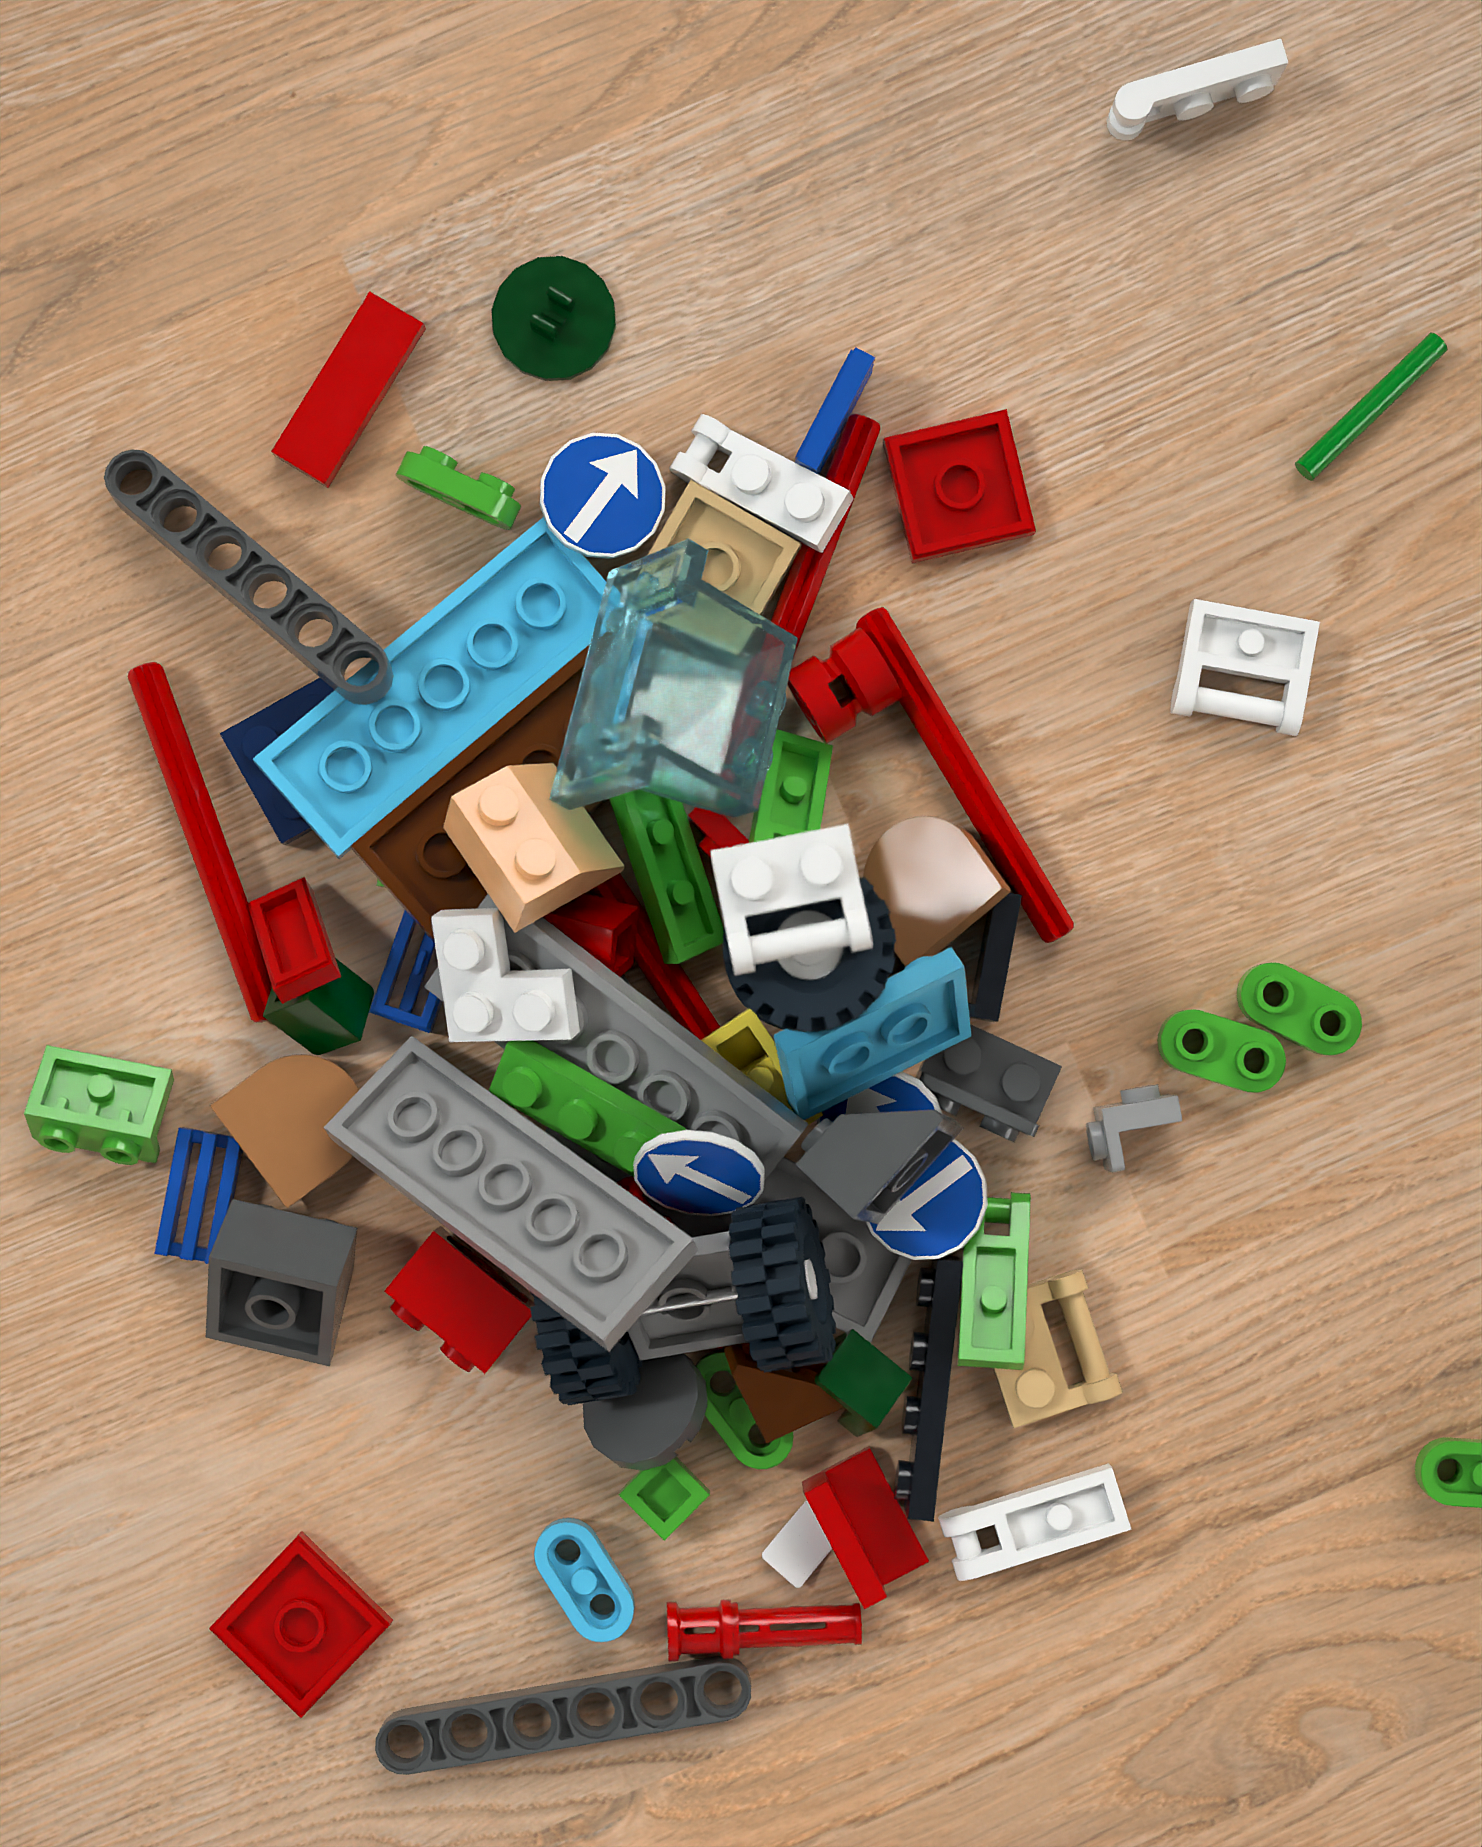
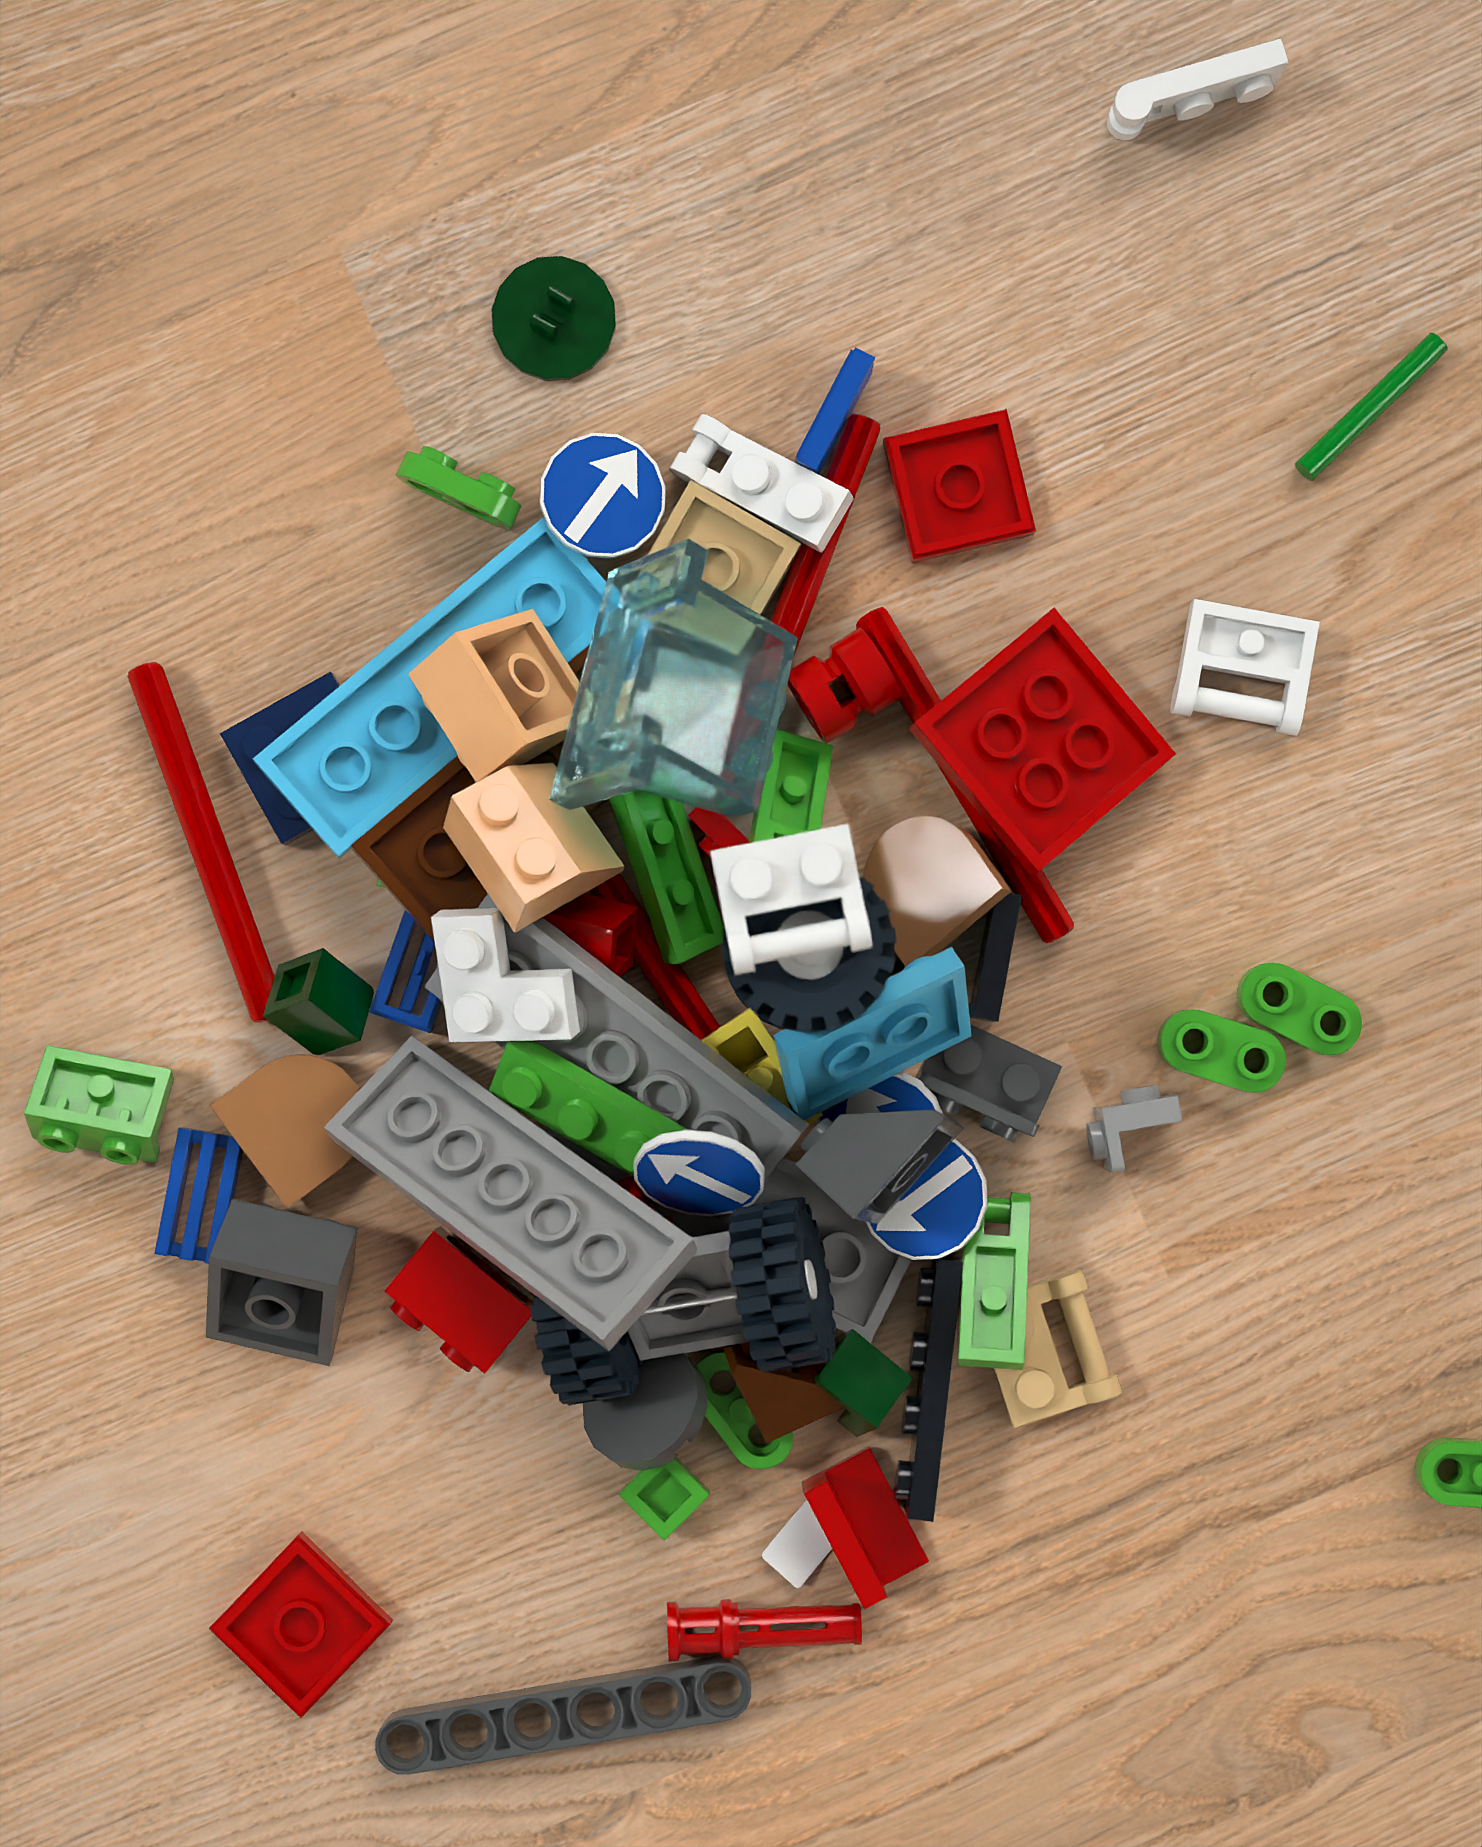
(251, 571): dark grey beam -> none
(293, 940): red tile -> none
(348, 389): red tile -> none
(499, 692): none -> light nougat slope
(583, 1578): medium azure plate -> none
(1036, 1522): white plate -> none
(1042, 741): none -> red plate

